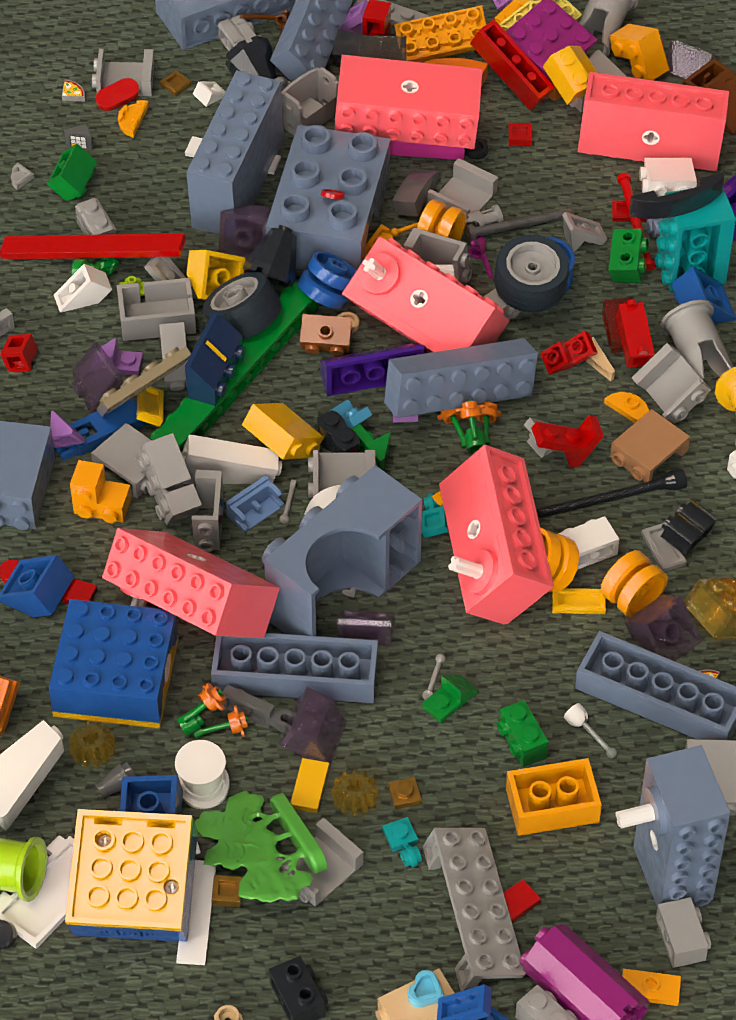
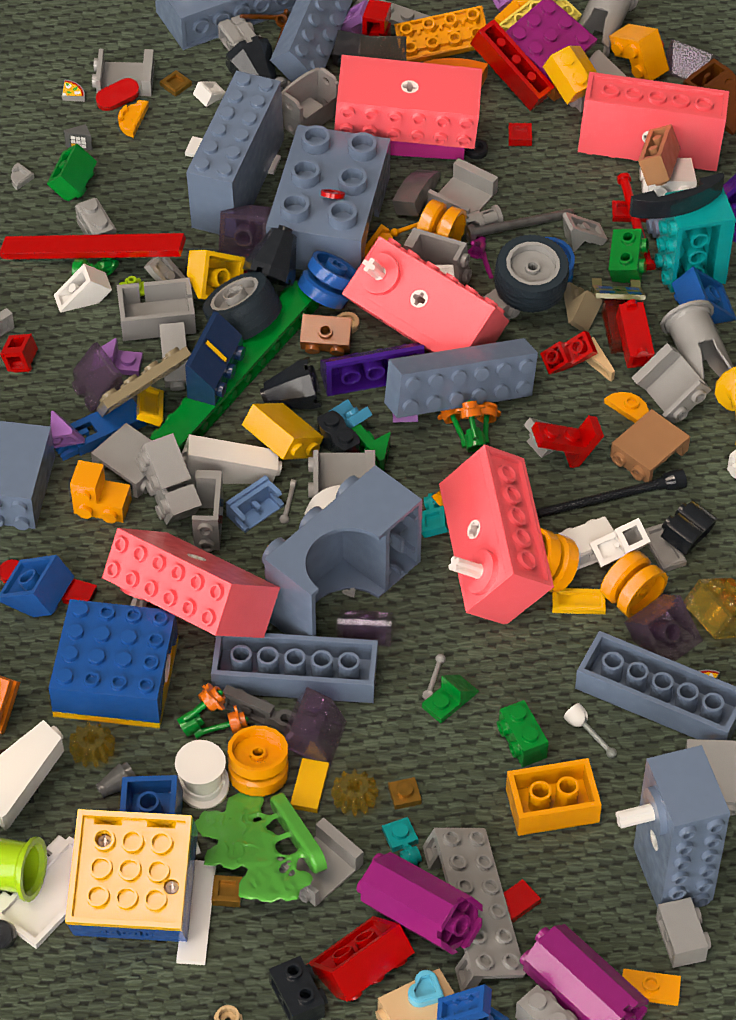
(258, 760): none -> light orange wheel
(294, 386): none -> black cone
(362, 958): none -> red slope
(420, 902): none -> magenta brick
(581, 306): none -> dark tan slope
(618, 292): none -> olive flag
(620, 542): none -> white brick
(659, 155): none -> medium nougat brick

